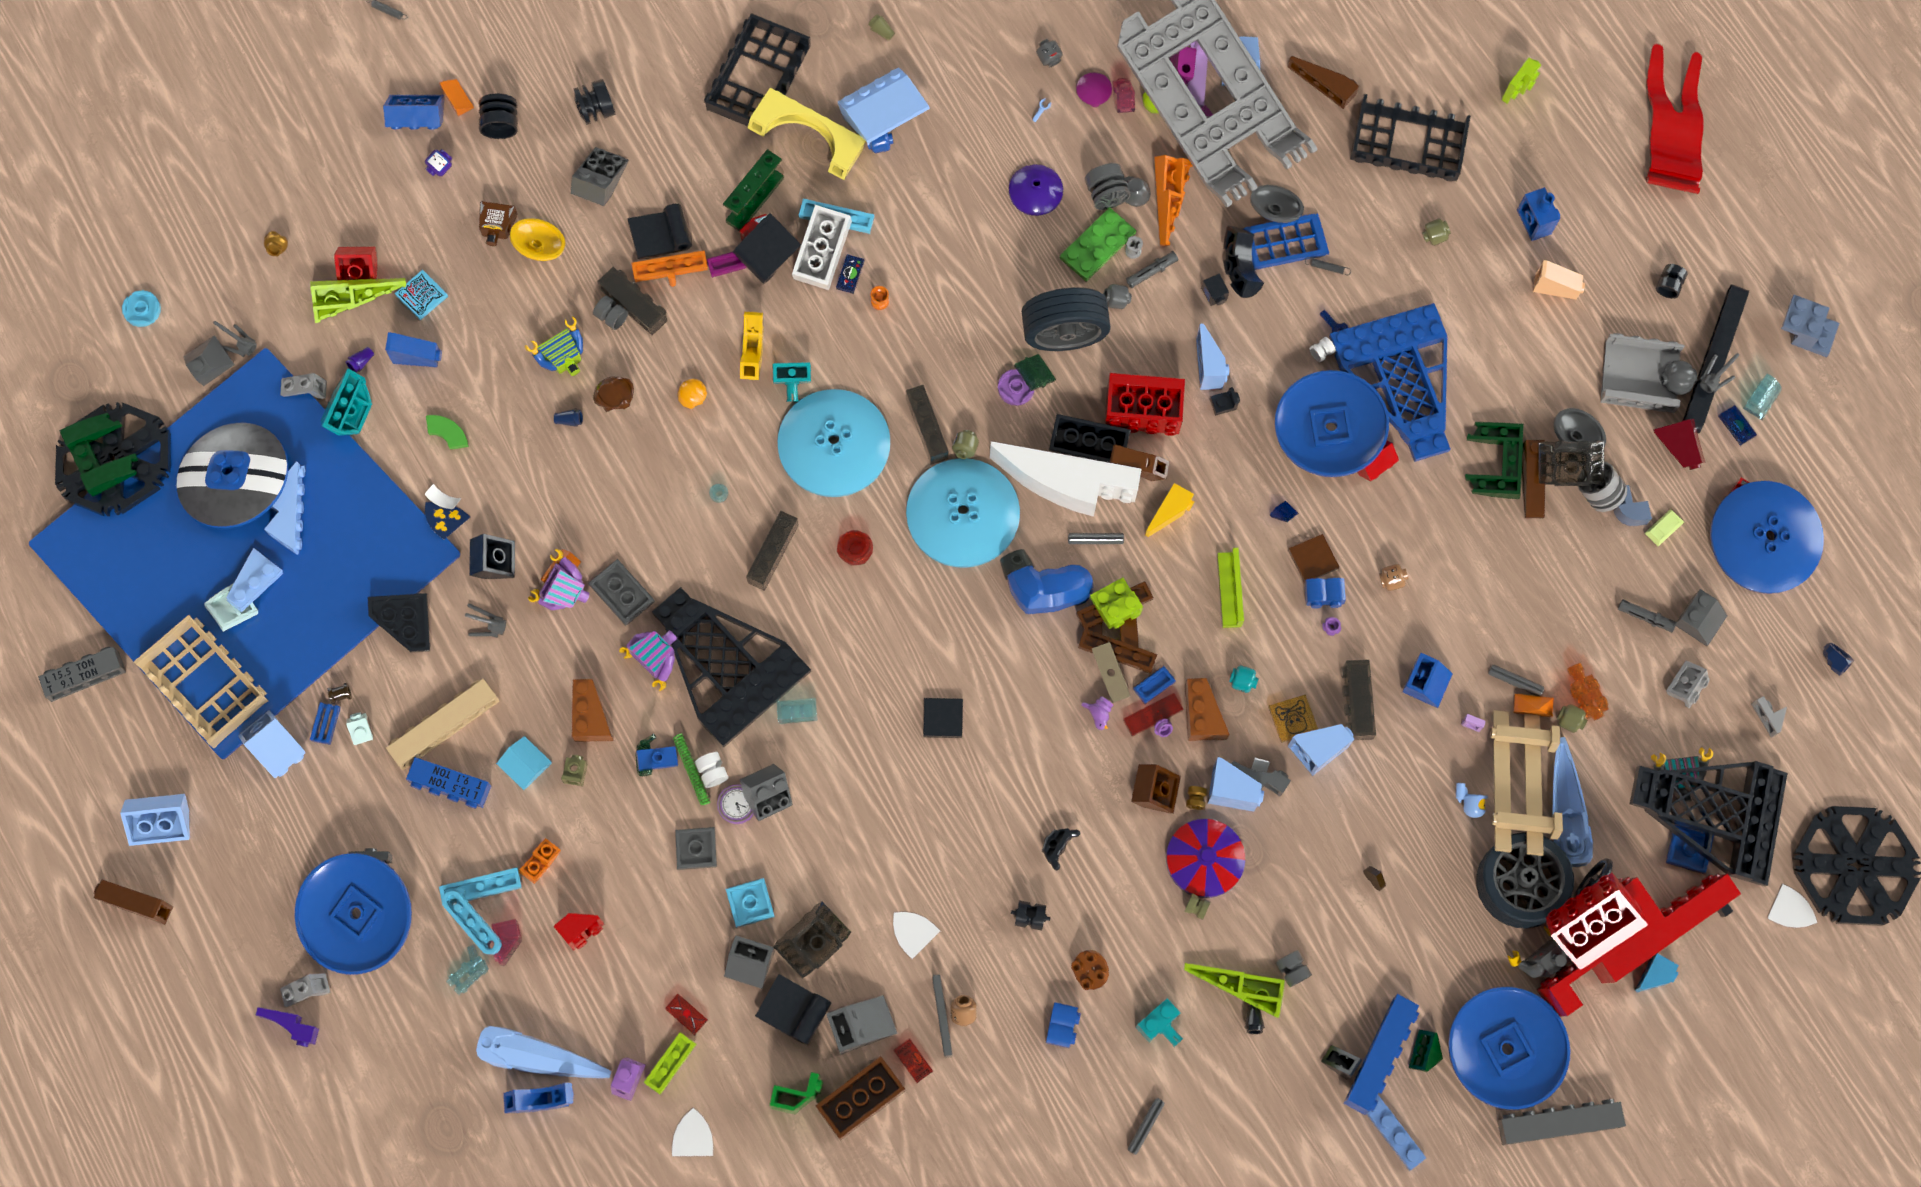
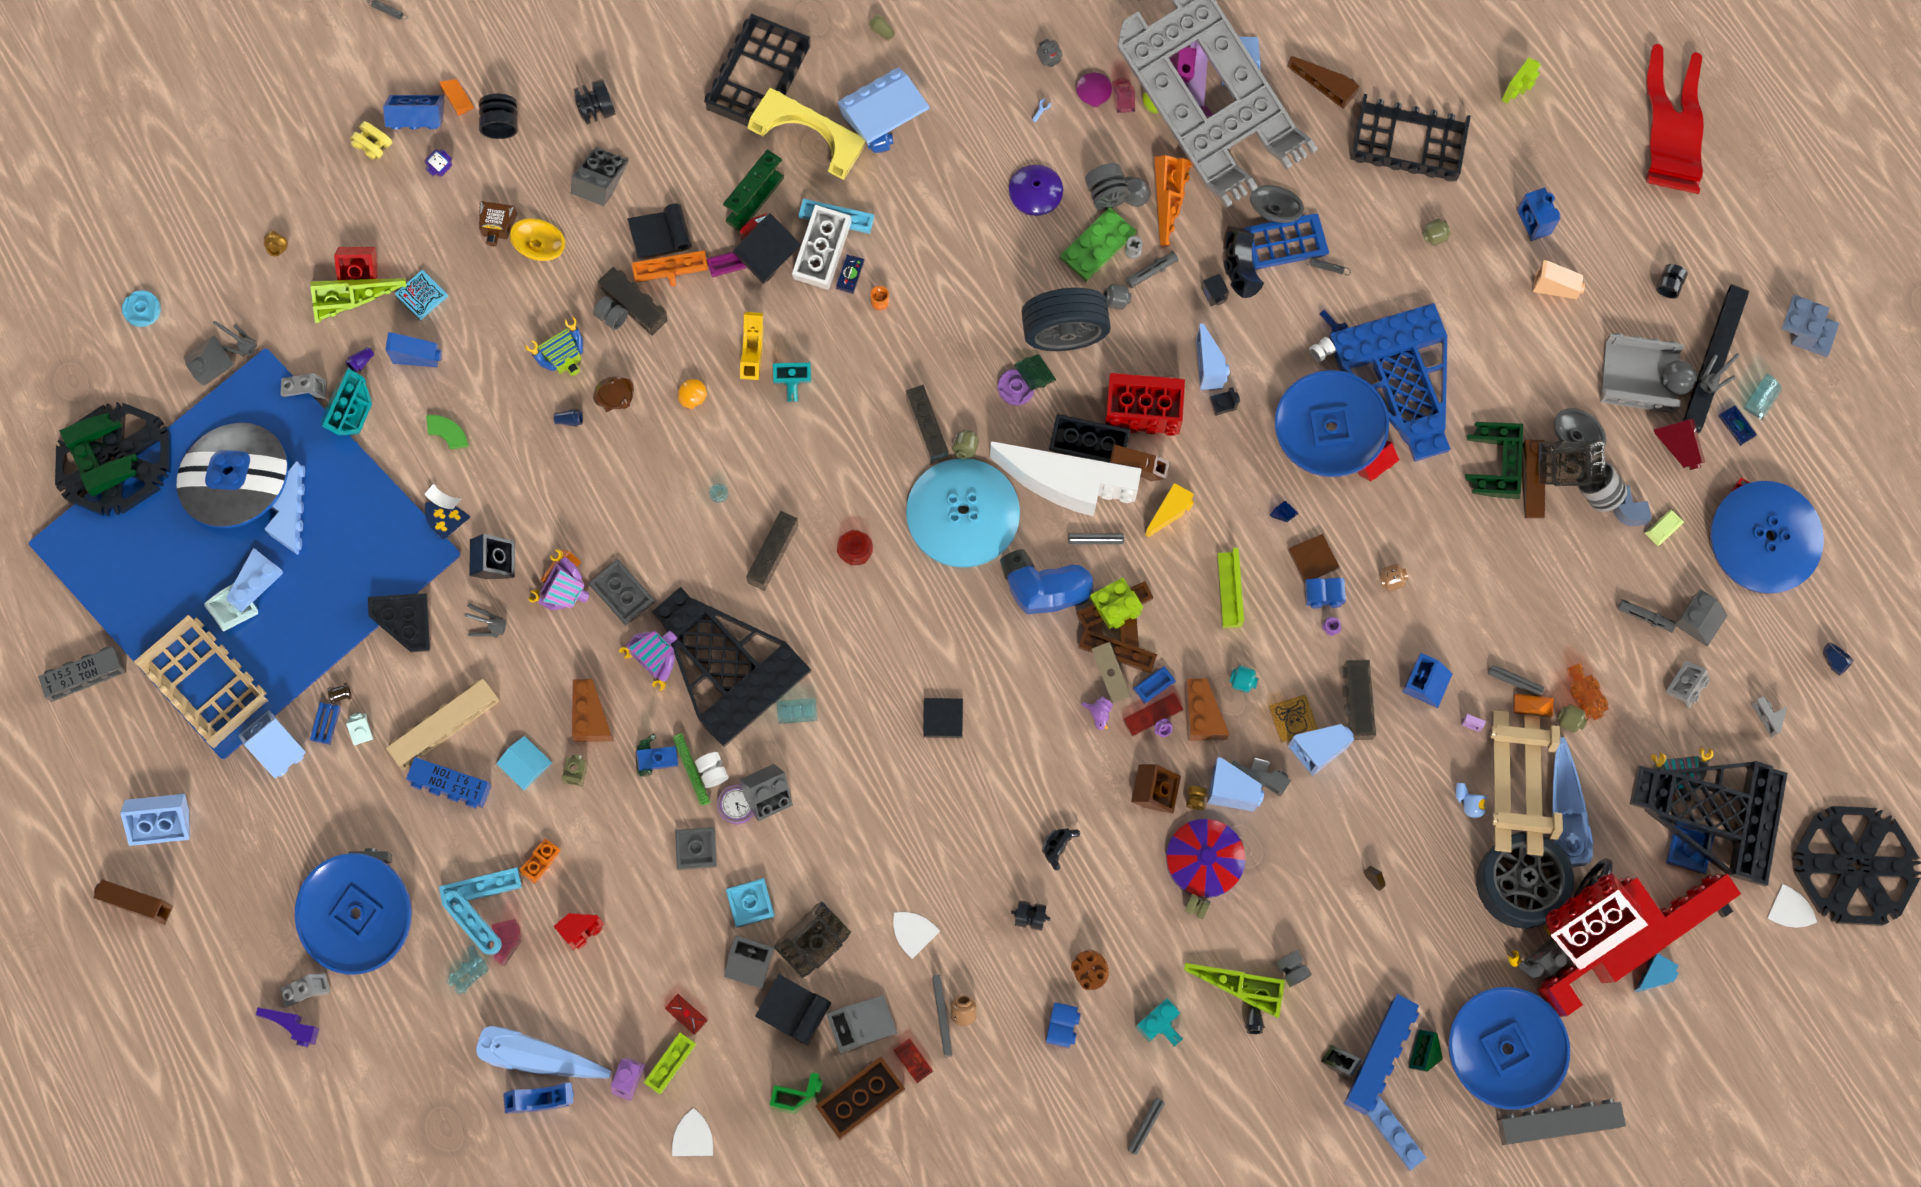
(371, 150): none -> light yellow brick
(837, 467): medium azure dish -> none

